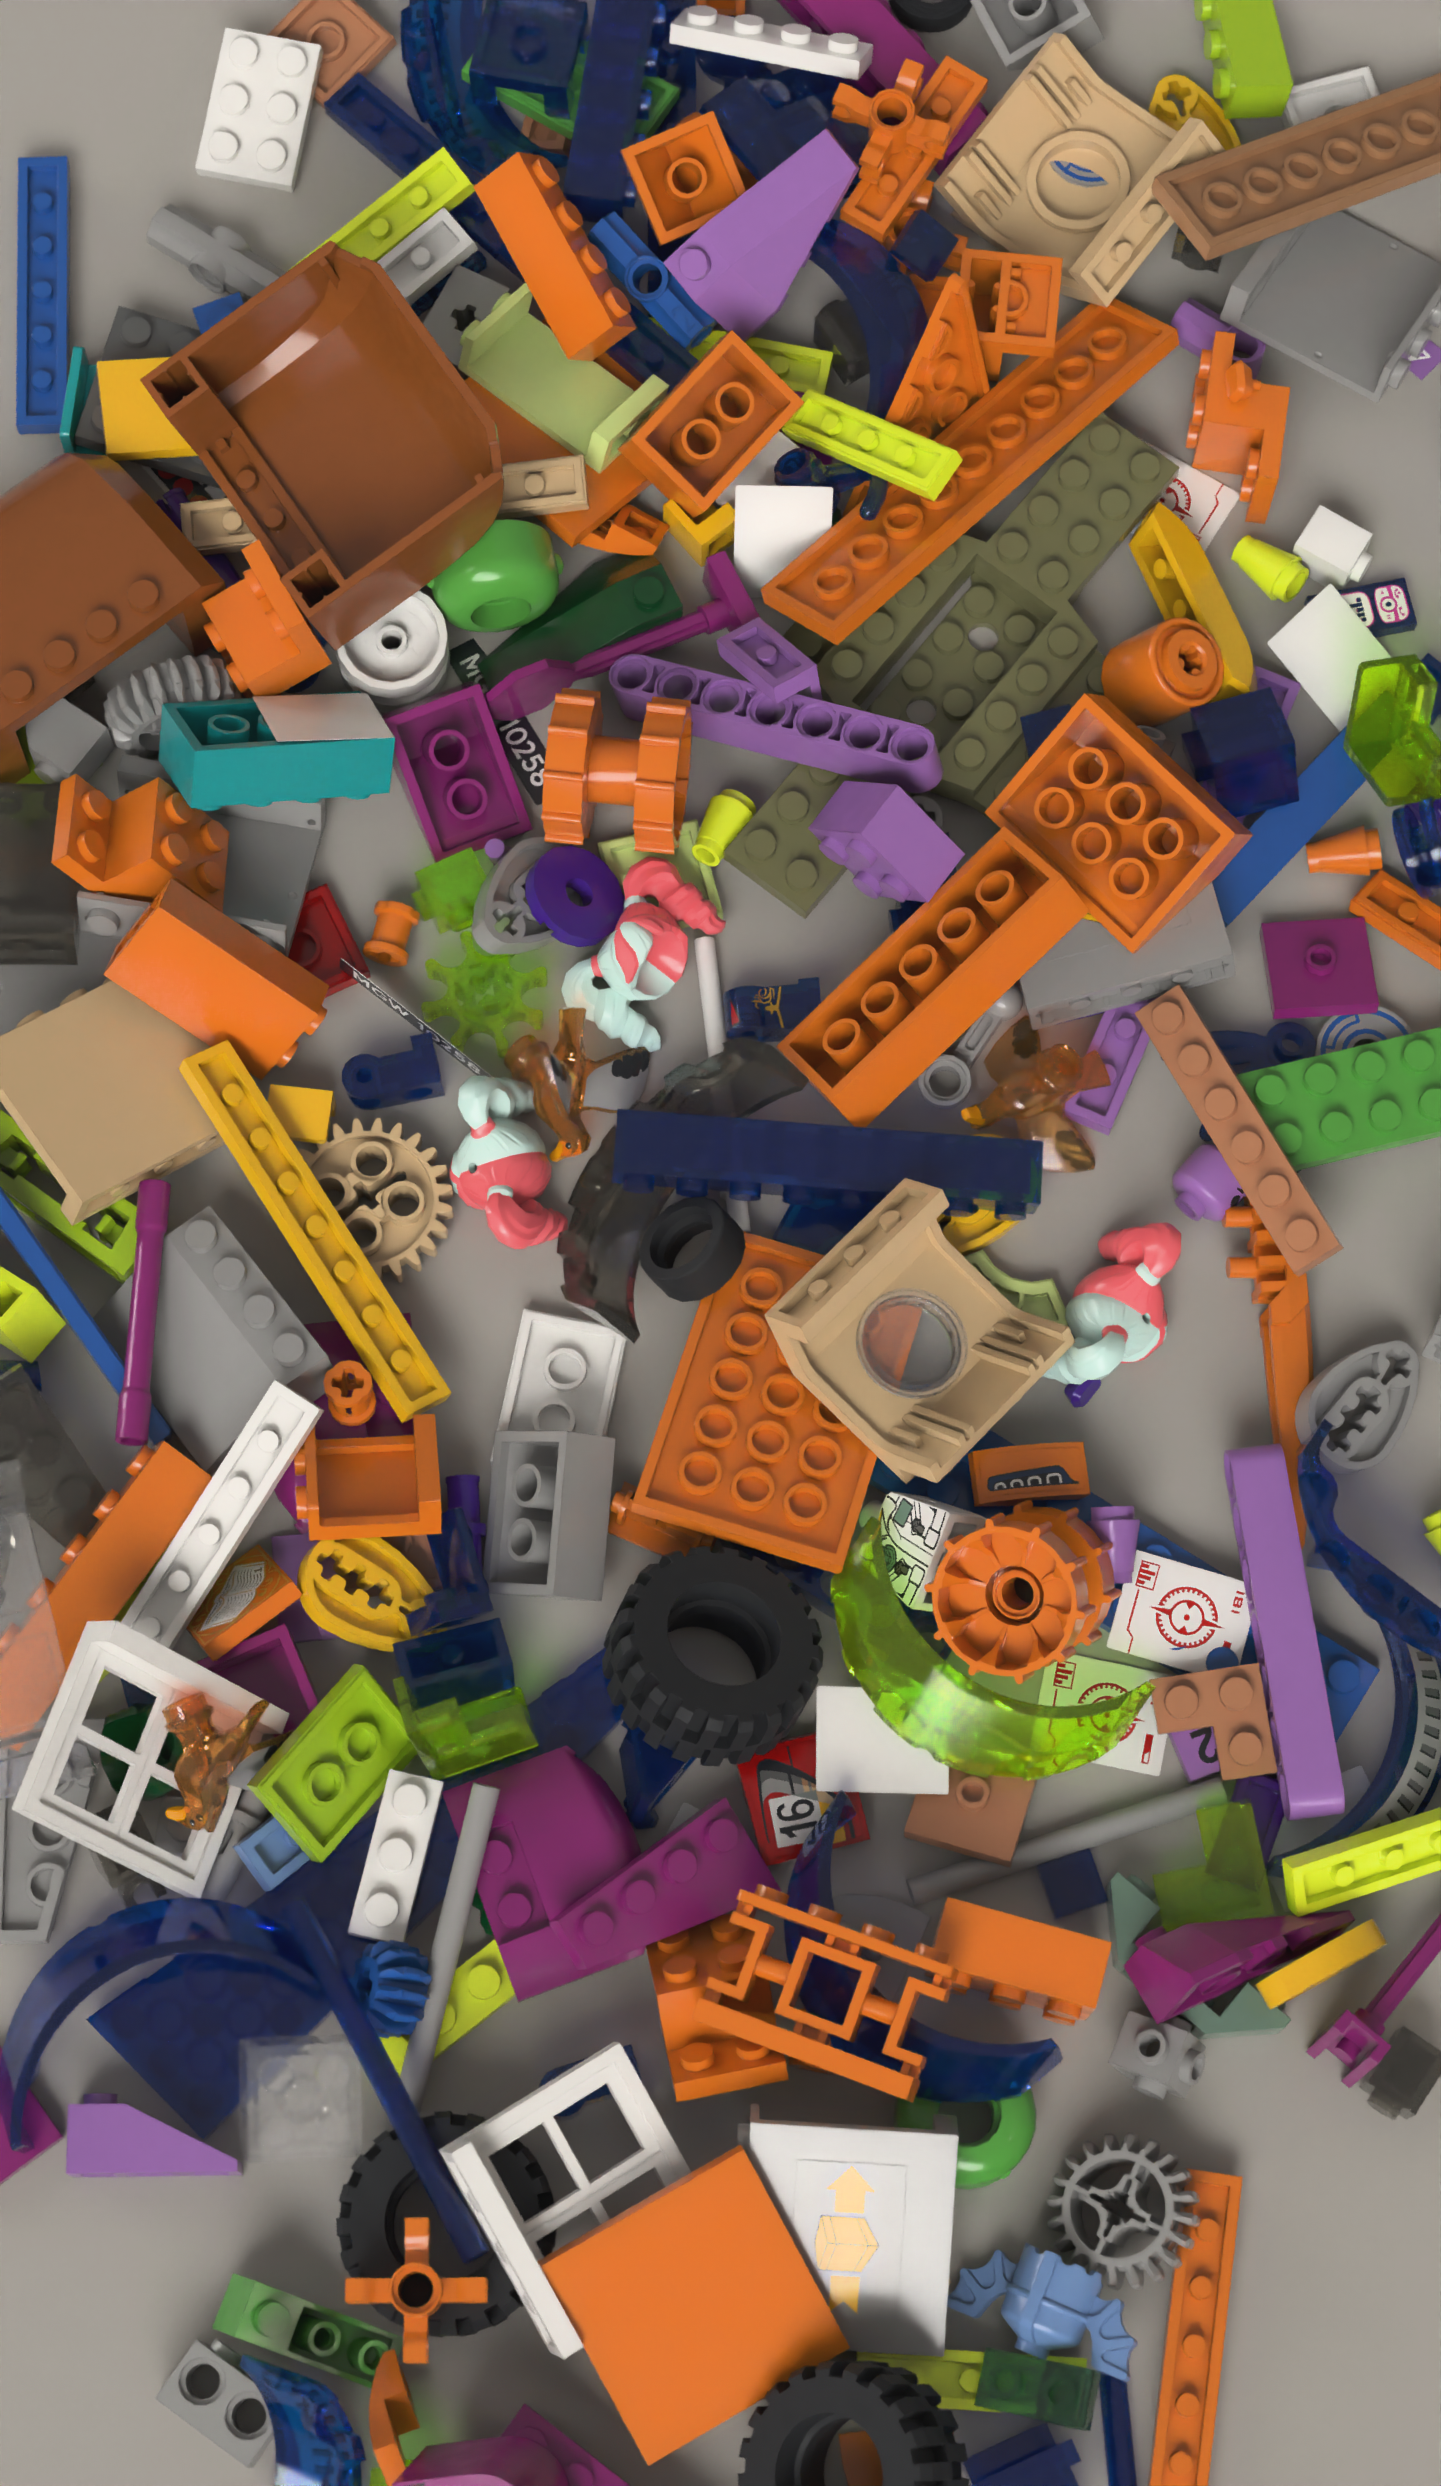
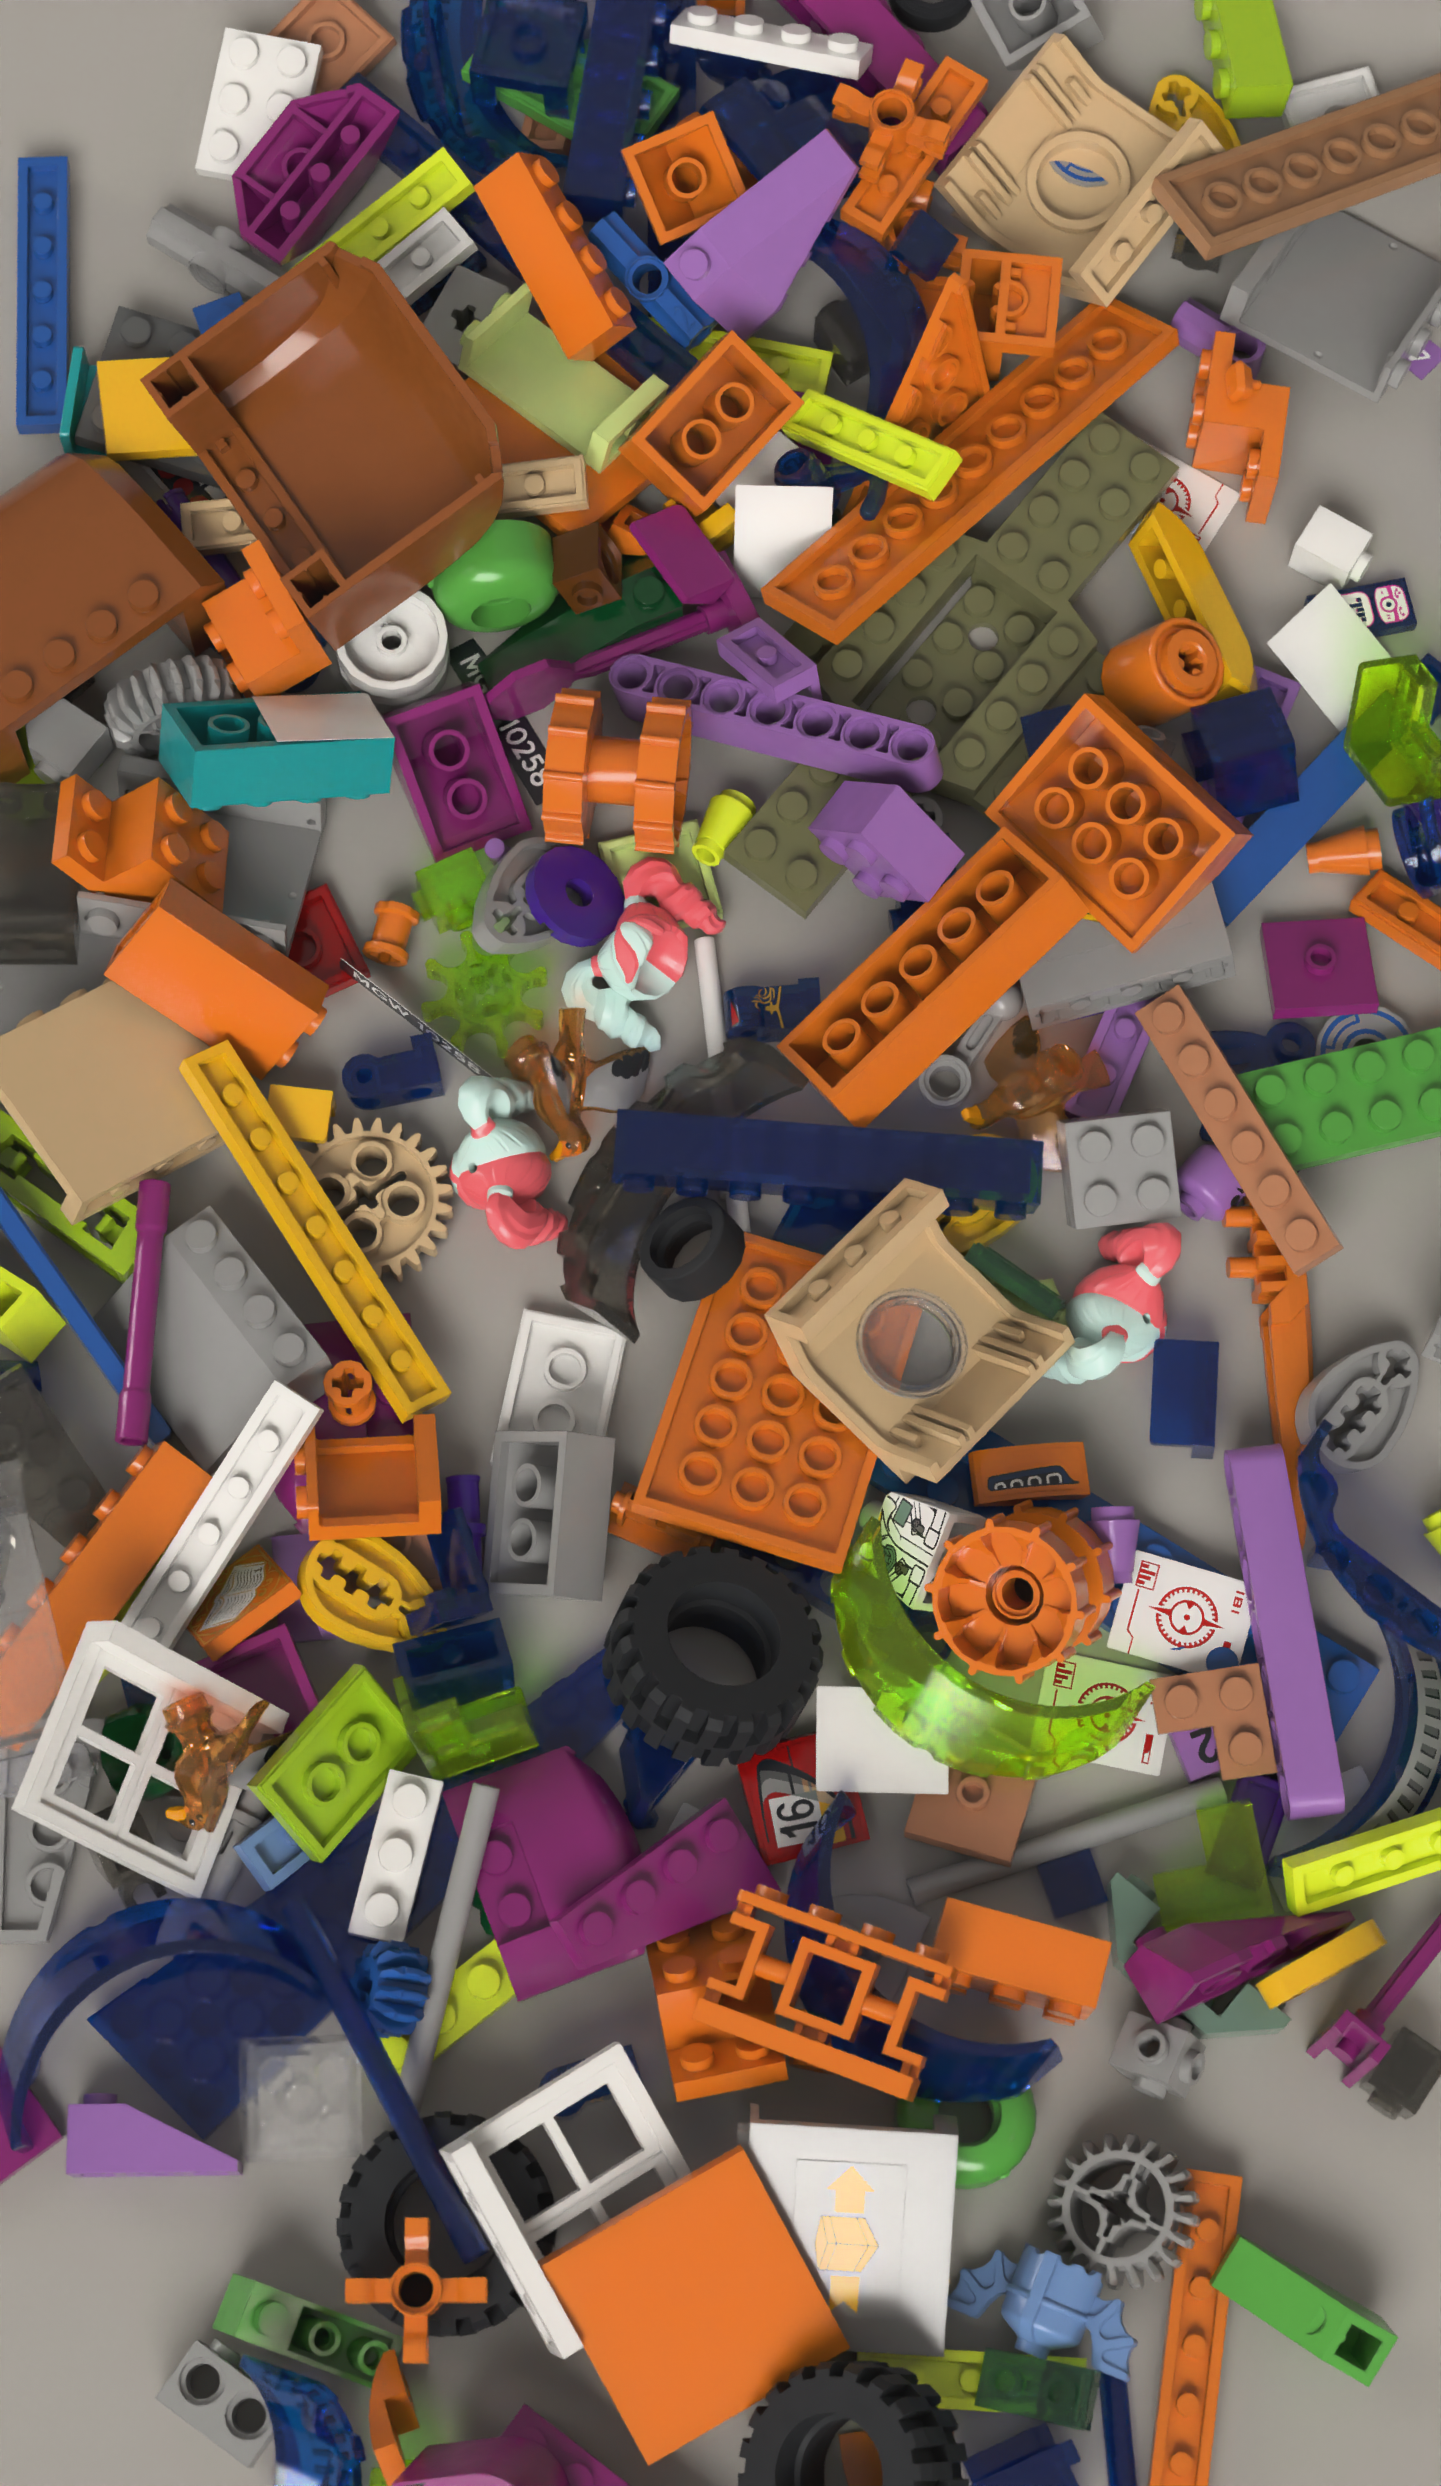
(310, 168): none -> magenta wedge
(587, 568): none -> reddish brown brick
(683, 555): none -> magenta slope
(1016, 1280): none -> clear green tile
(1081, 1394): dark purple rock -> none
(1118, 1168): none -> light grey brick
(1184, 1395): none -> clear blue panel
(1271, 568): neon yellow cone -> none
(1305, 2310): none -> bright green slope

